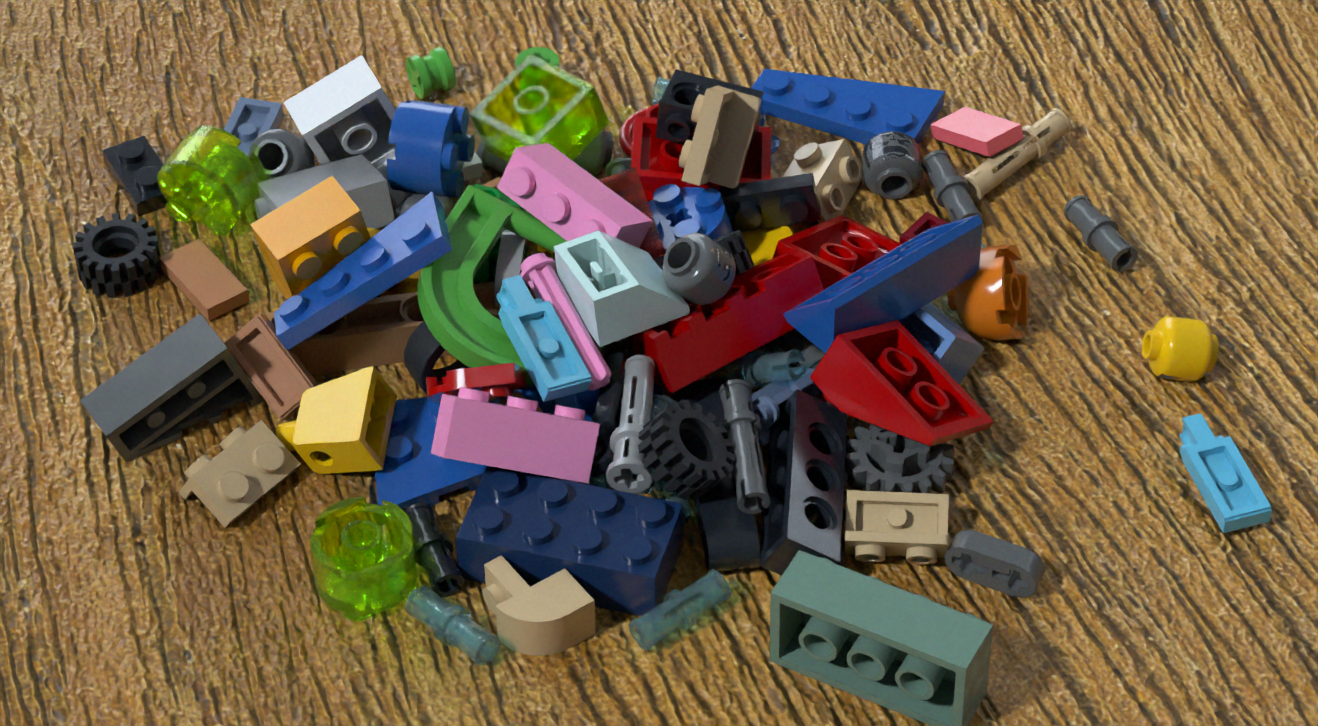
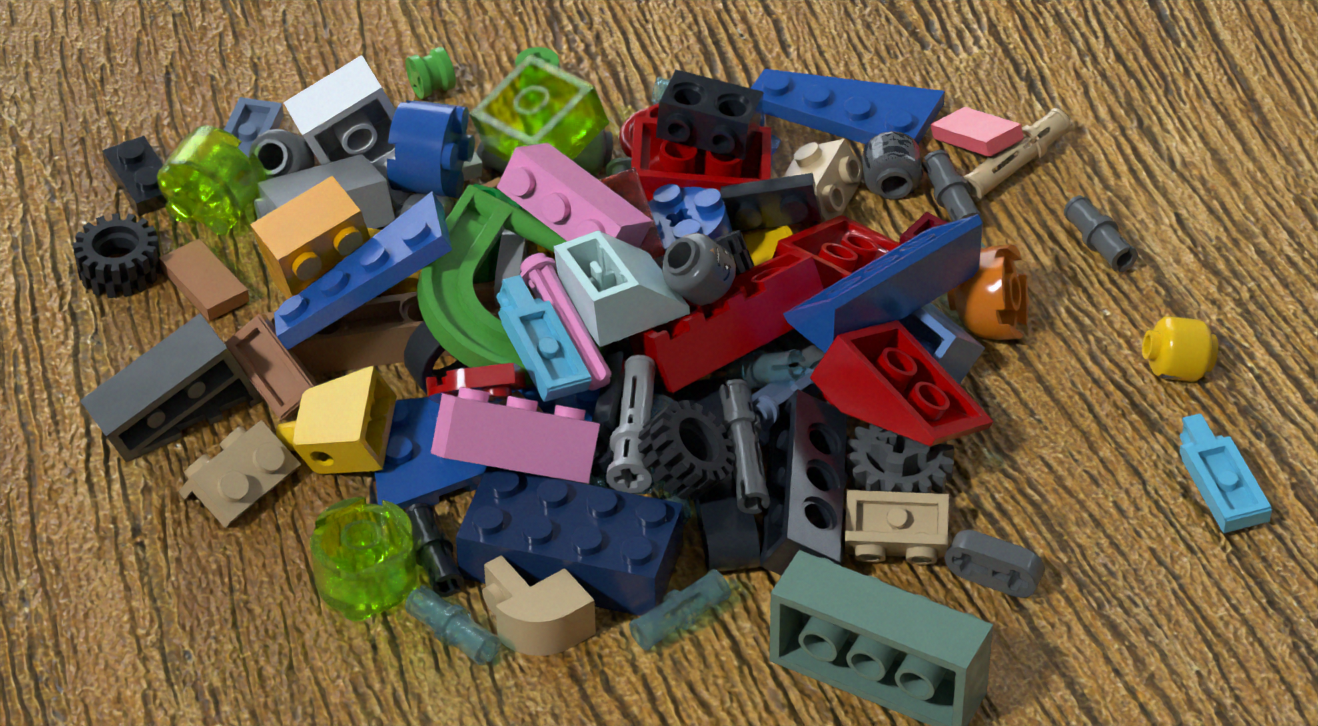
(720, 138): tan bracket -> none

